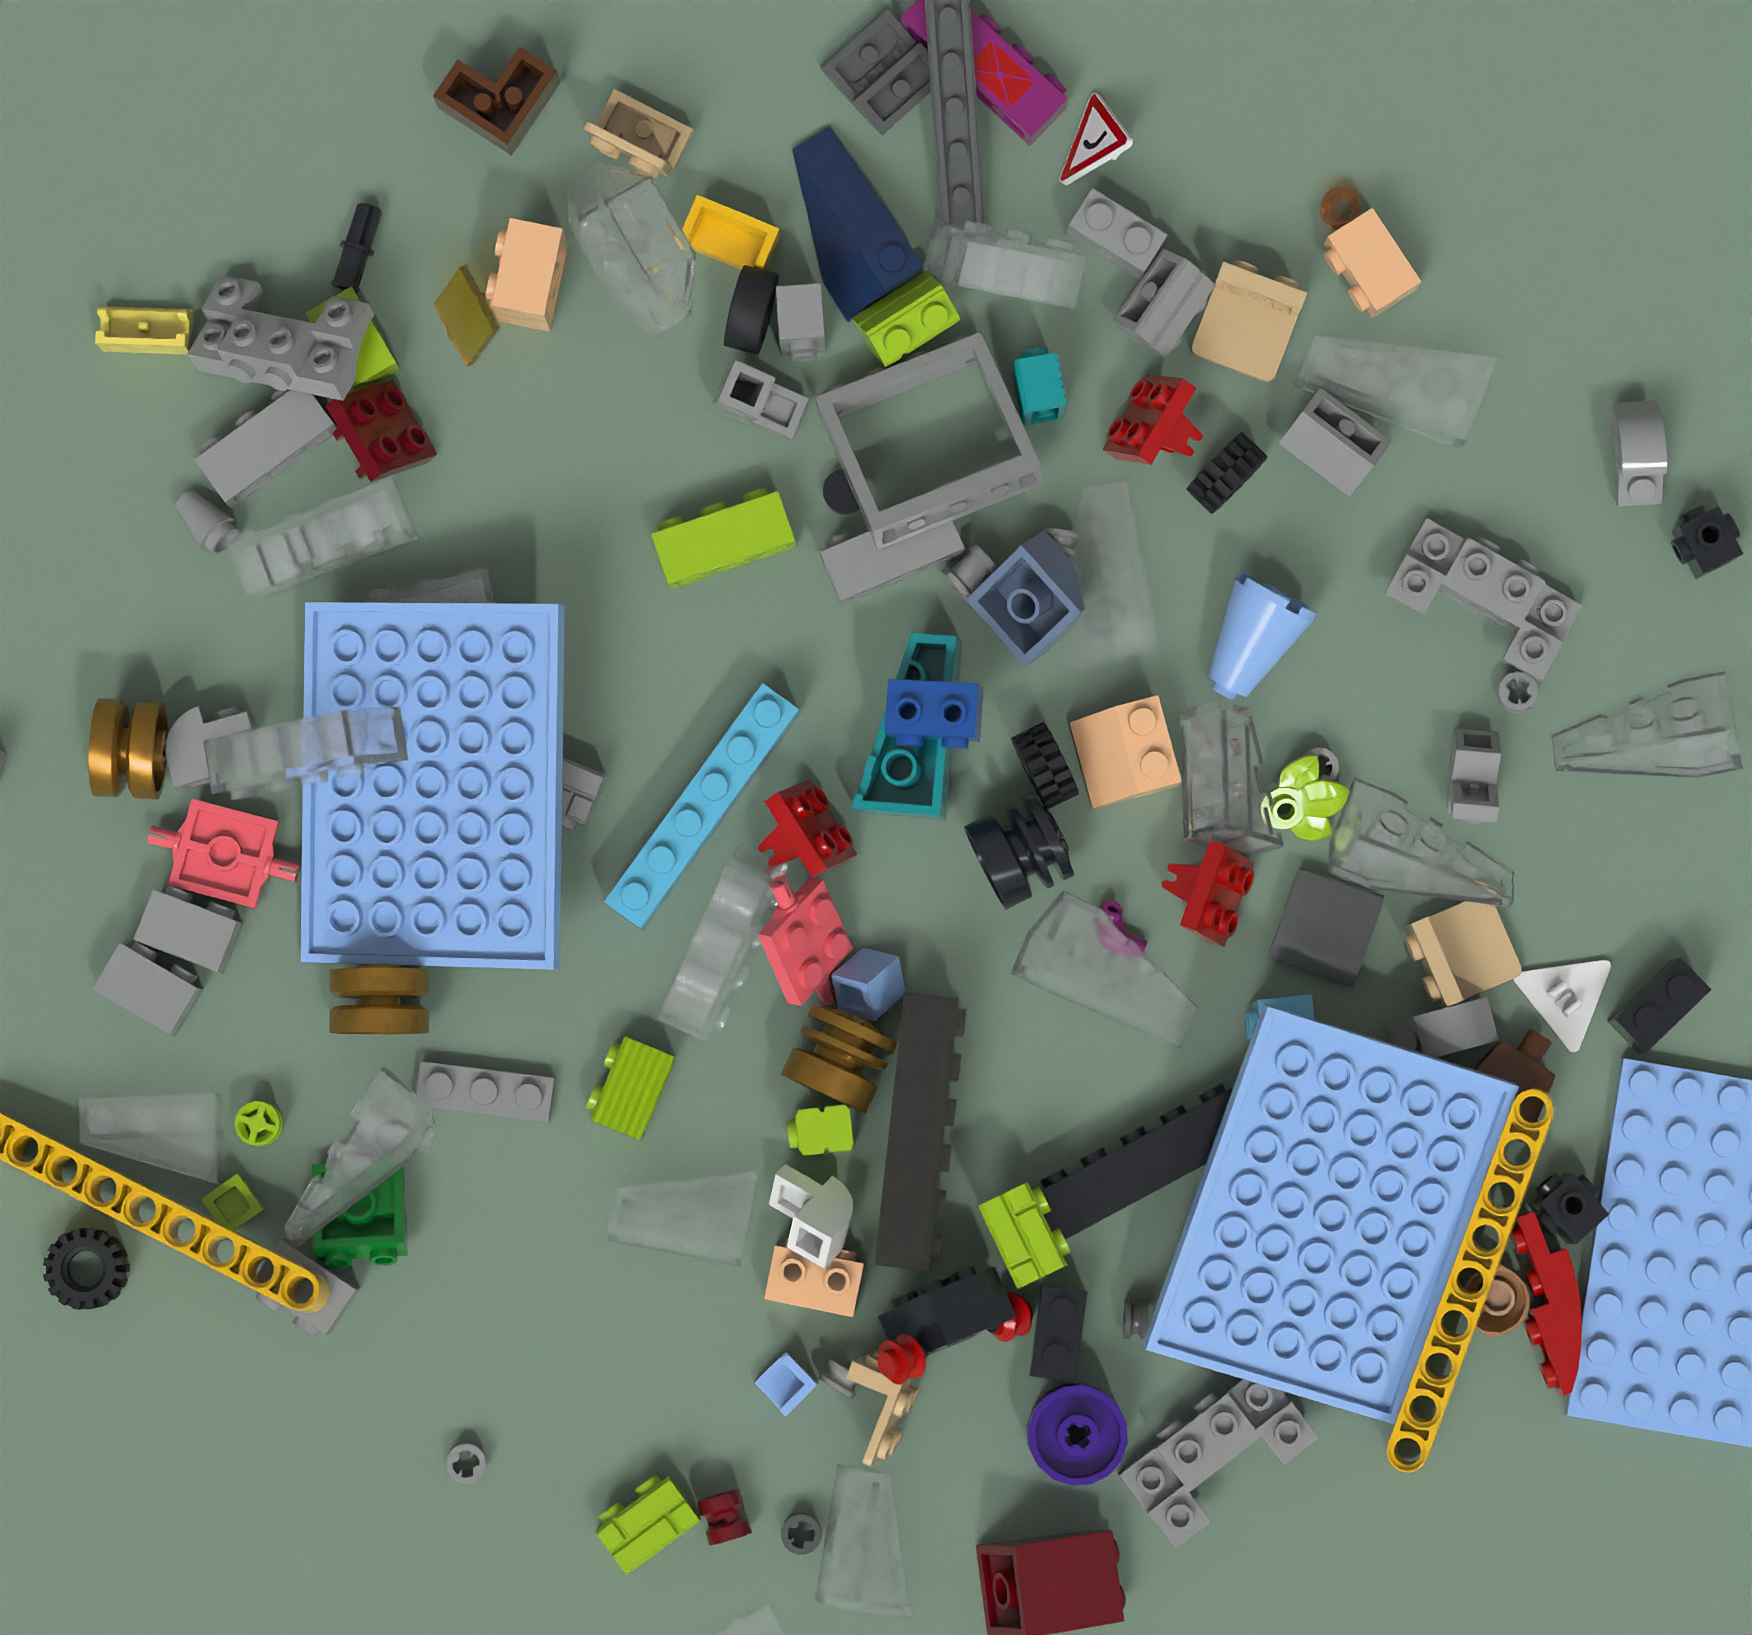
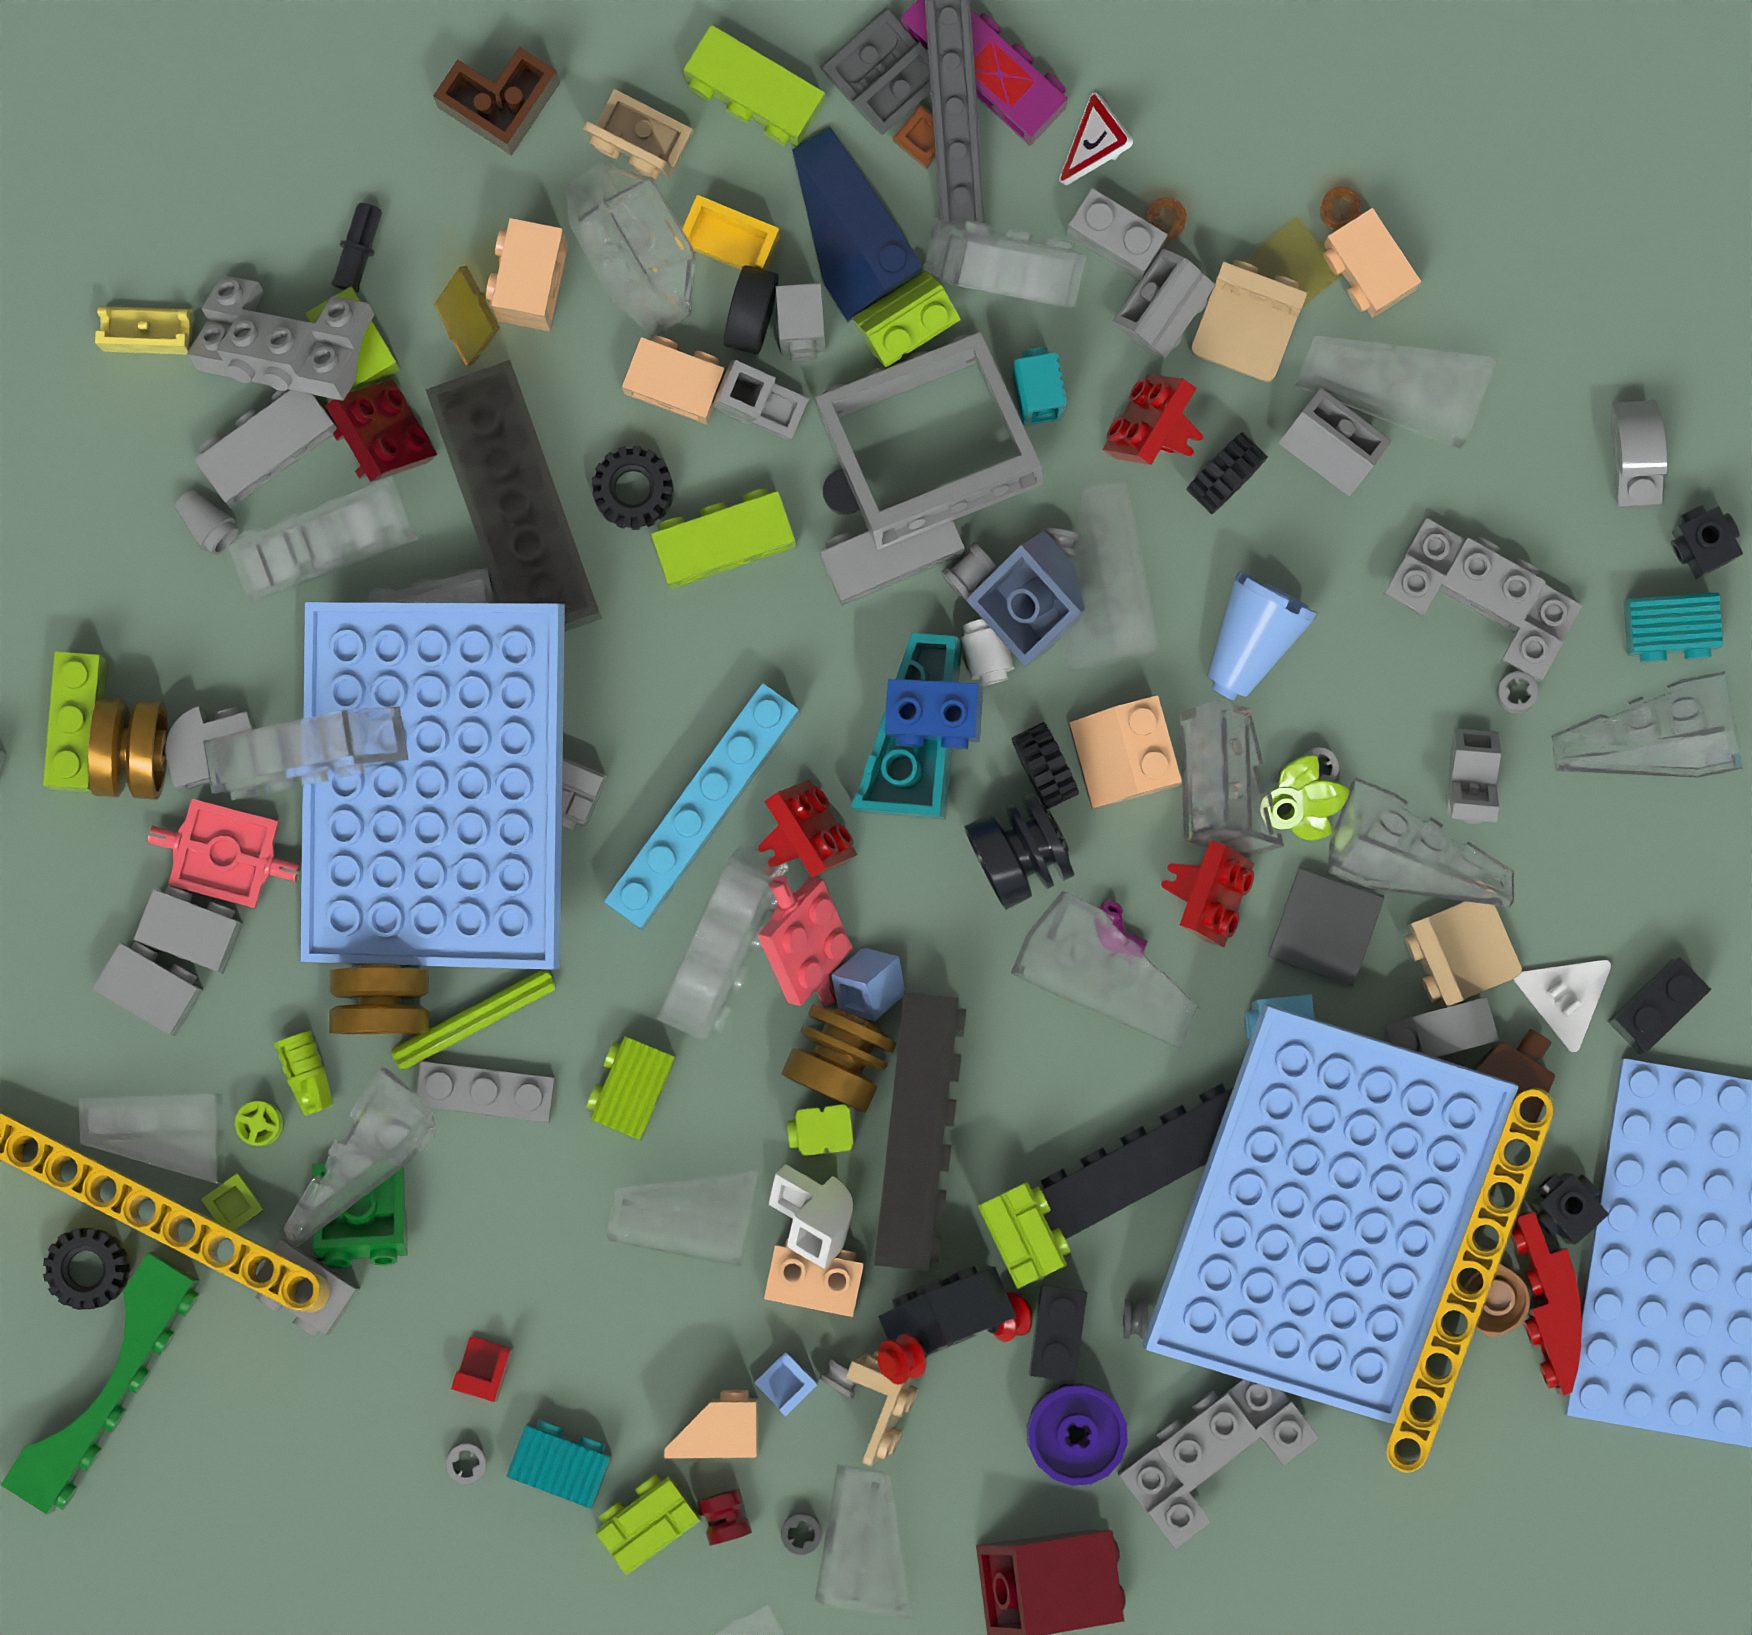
(75, 688): none -> lime brick
(152, 1303): none -> green arch
(305, 1072): none -> lime hinge
(473, 1019): none -> lime axle
(482, 1369): none -> red panel
(511, 493): none -> clear smoke brick
(560, 1464): none -> teal brick
(626, 461): none -> black tyre
(674, 378): none -> light nougat brick
(721, 1430): none -> light nougat slope
(753, 87): none -> lime brick
(917, 137): none -> dark orange tile
(985, 653): none -> white brick
(1176, 207): none -> clear orange bush
(1295, 256): none -> clear yellow piece
(1673, 626): none -> teal brick

